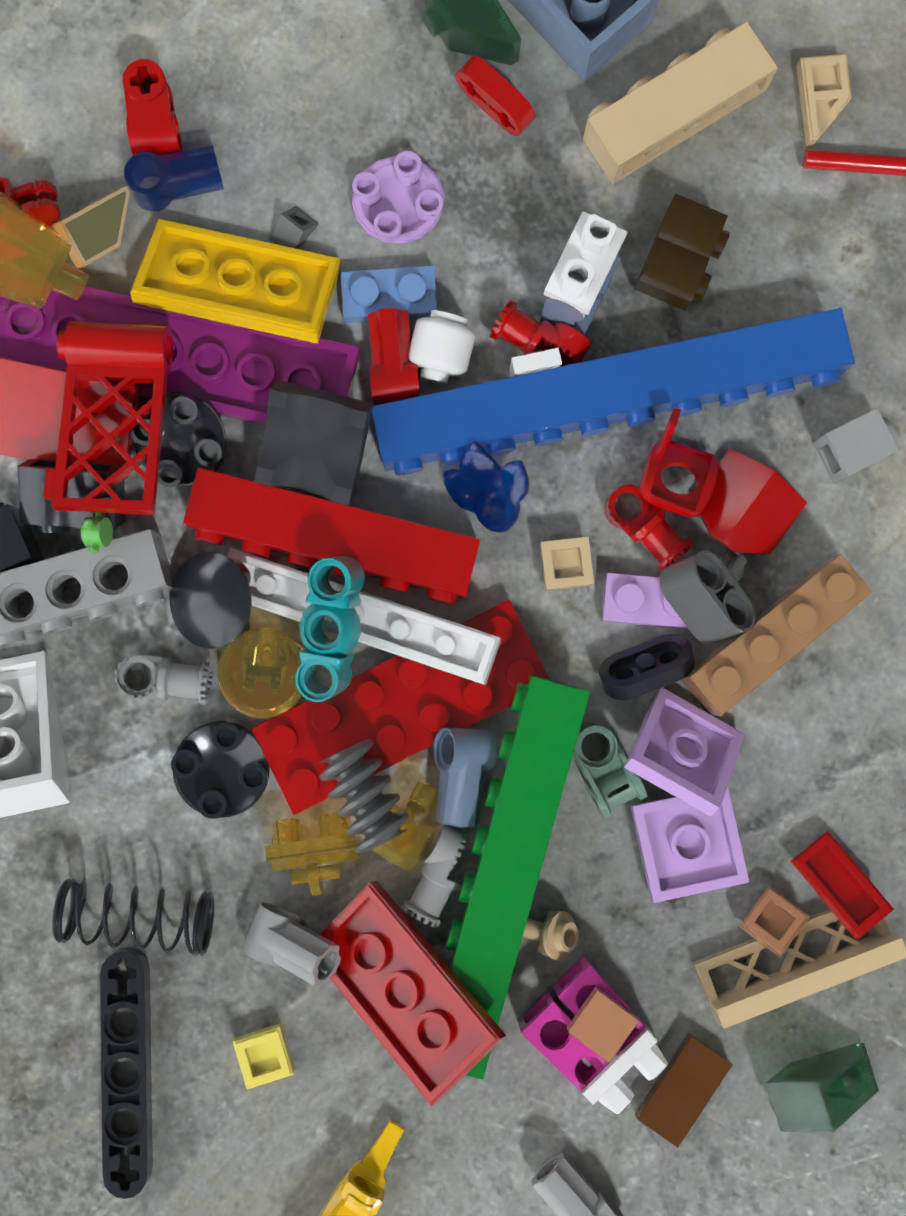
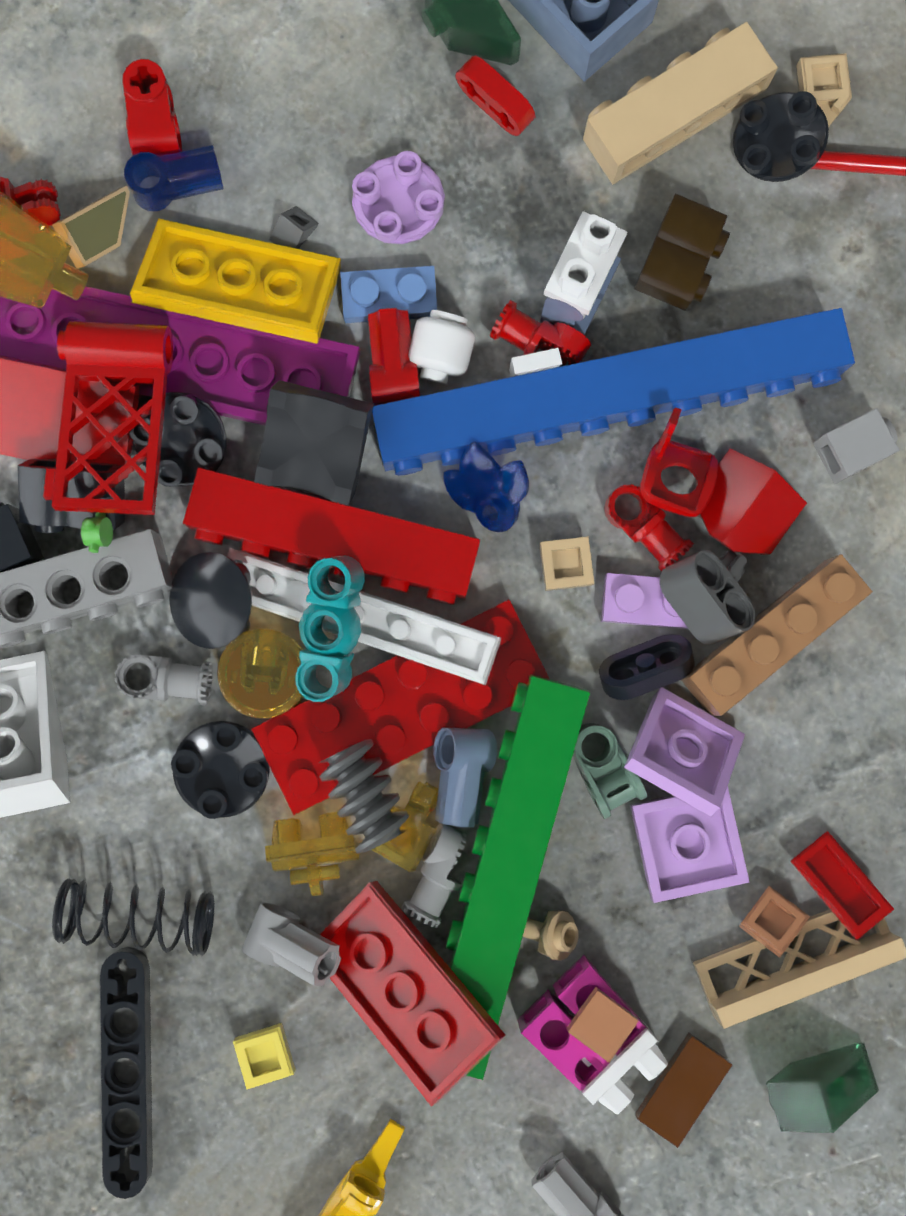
(780, 136): none -> black dish

